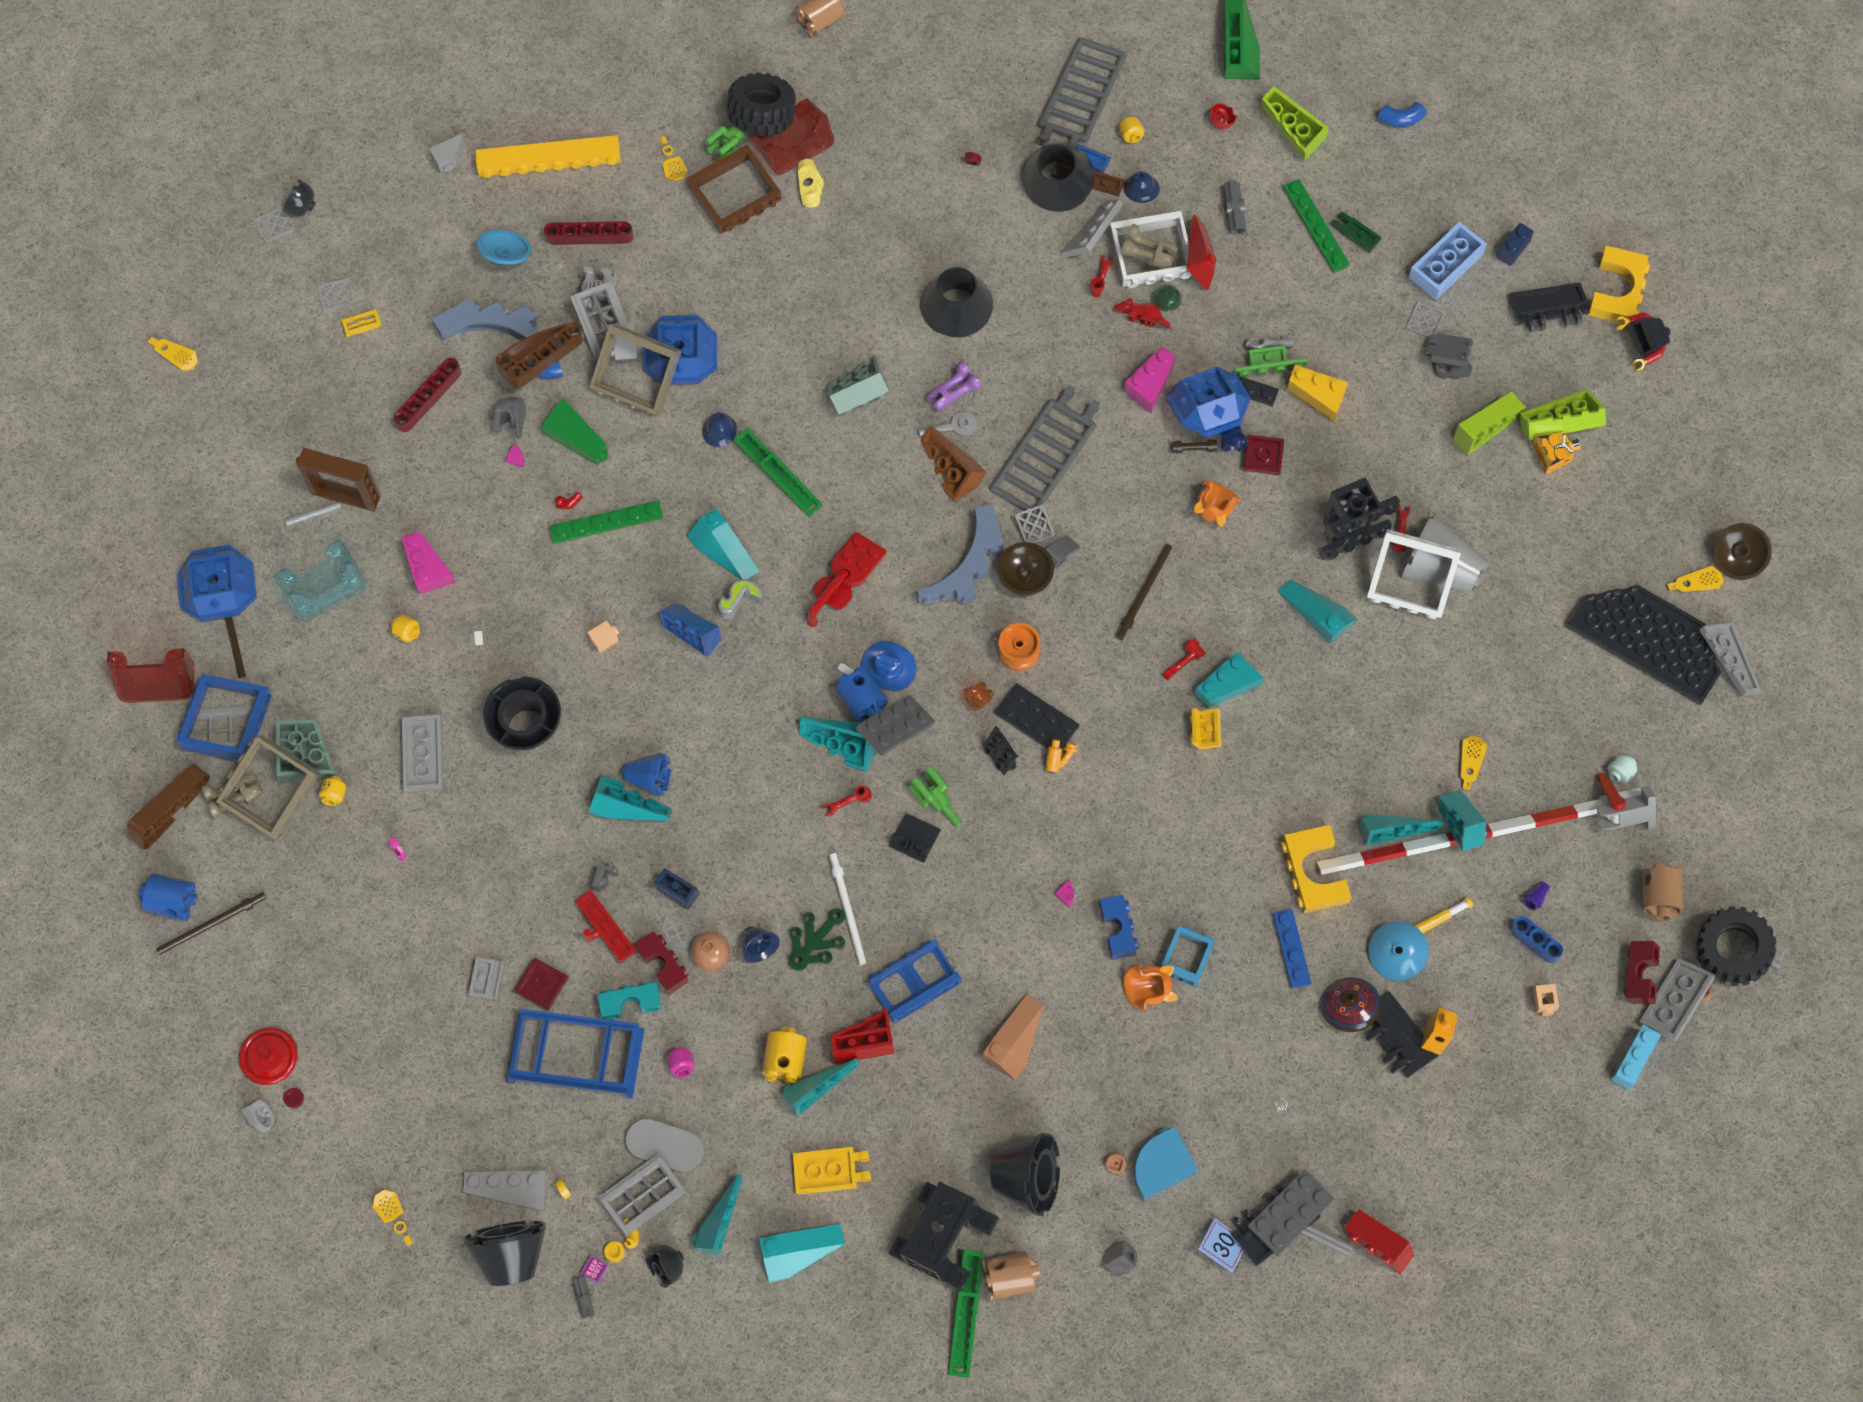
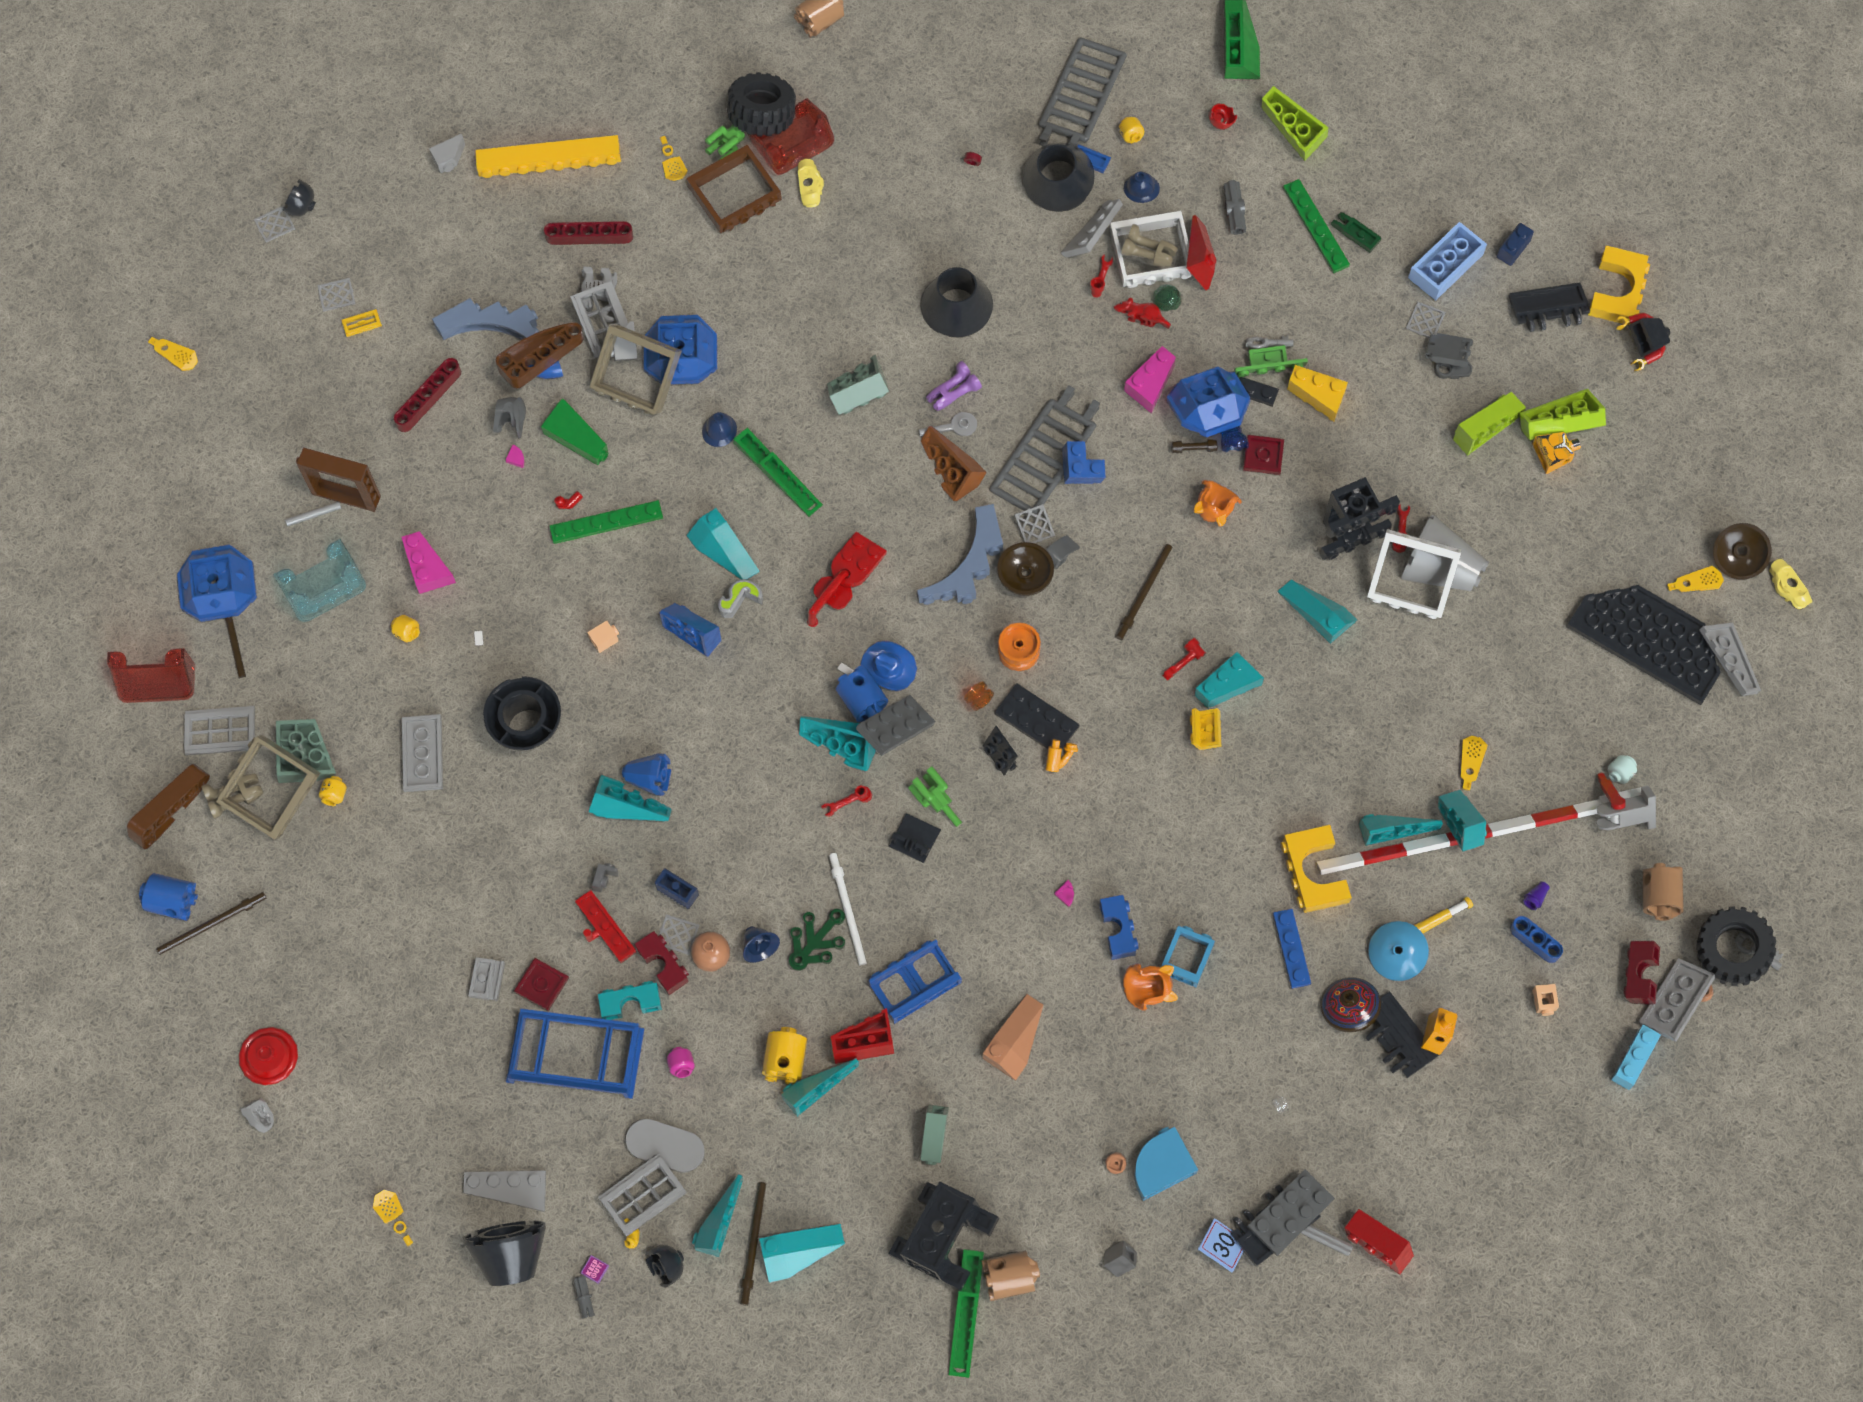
(253, 726): blue window -> none
(293, 1098): dark red tile -> none
(397, 849): dark pink tile -> none
(503, 247): dark azure dish -> none
(562, 1189): yellow tile -> none
(614, 1251): yellow tile -> none
(747, 1283): none -> dark brown bar
(829, 1170): yellow tile -> none
(934, 1134): none -> sand green slope
(1027, 1173): black cone -> none
(1078, 468): none -> blue brick
(1102, 182): reddish brown tile -> none
(1402, 118): blue cylinder -> none
(1797, 595): none -> light yellow piece

